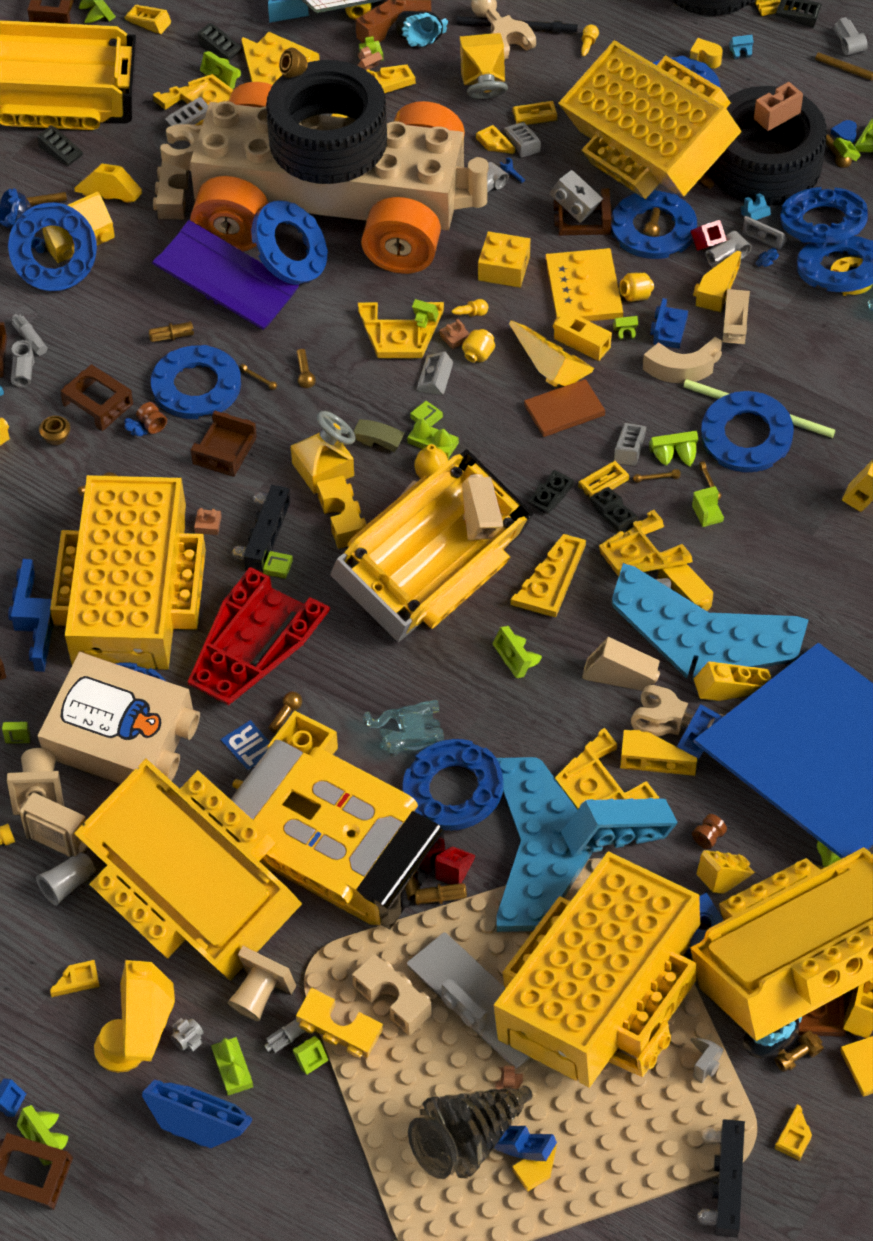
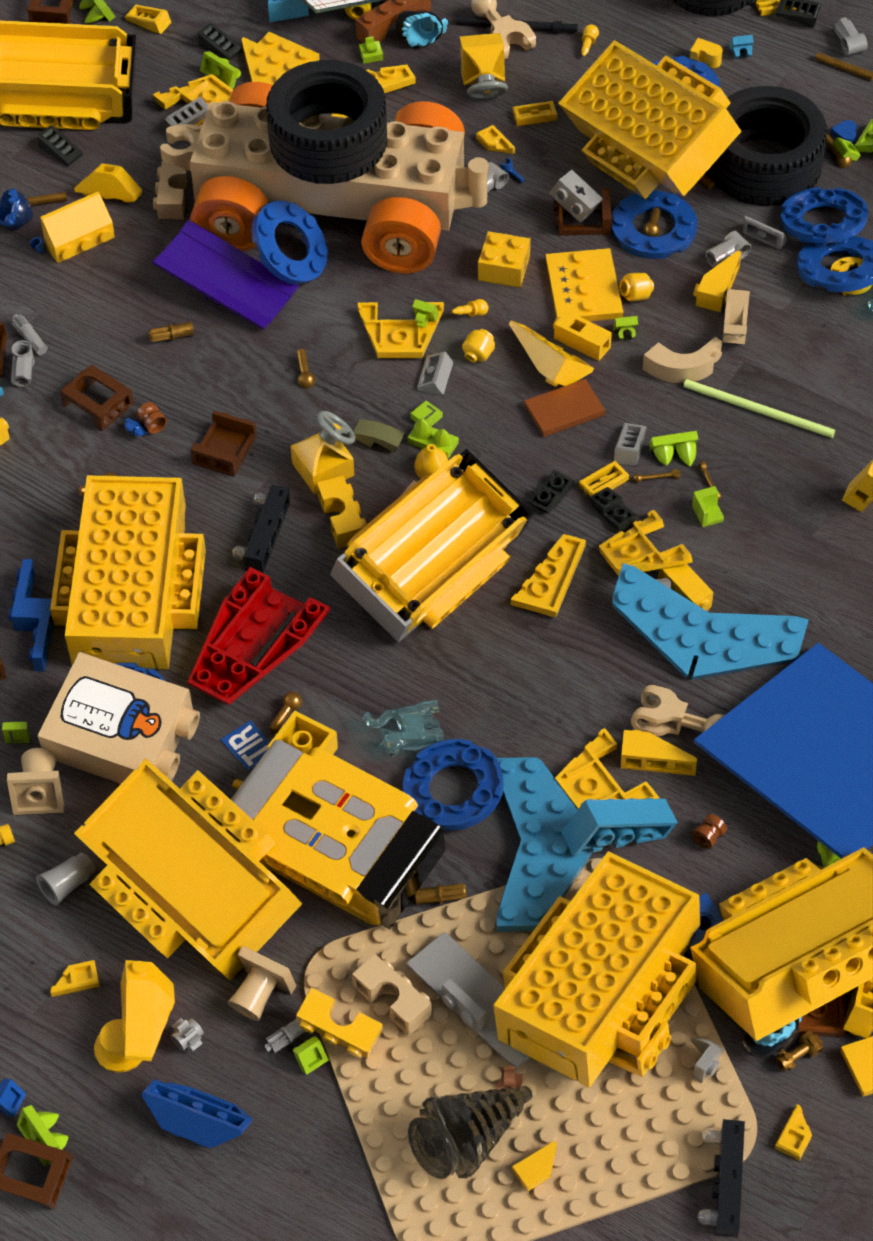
(52, 825): tan window -> none
(54, 215): blue plate -> none
(55, 430): pearl gold cone -> none
(189, 357): blue plate -> none
(207, 522): nougat tile -> none
(232, 1066): lime tile -> none
(244, 369): pearl gold hinge -> none
(277, 564): lime tile -> none
(292, 63): pearl gold cone -> none
(368, 59): nougat tile -> none
(453, 865): red slope -> none
(454, 334): nougat tile -> none
(481, 508): tan slope -> none
(512, 652): lime tile -> none
(522, 1144): blue slope -> none
(524, 143): light grey slope -> none
(621, 666): tan slope -> none
(669, 325): blue bracket -> none
(696, 727): blue slope -> none
(708, 235): red brick -> none
(722, 870): yellow slope -> none
(729, 681): yellow slope -> none
(741, 458): blue plate -> none
(757, 209): dark azure tile -> none
(766, 258): blue plant -> none
(778, 108): nougat brick -> none

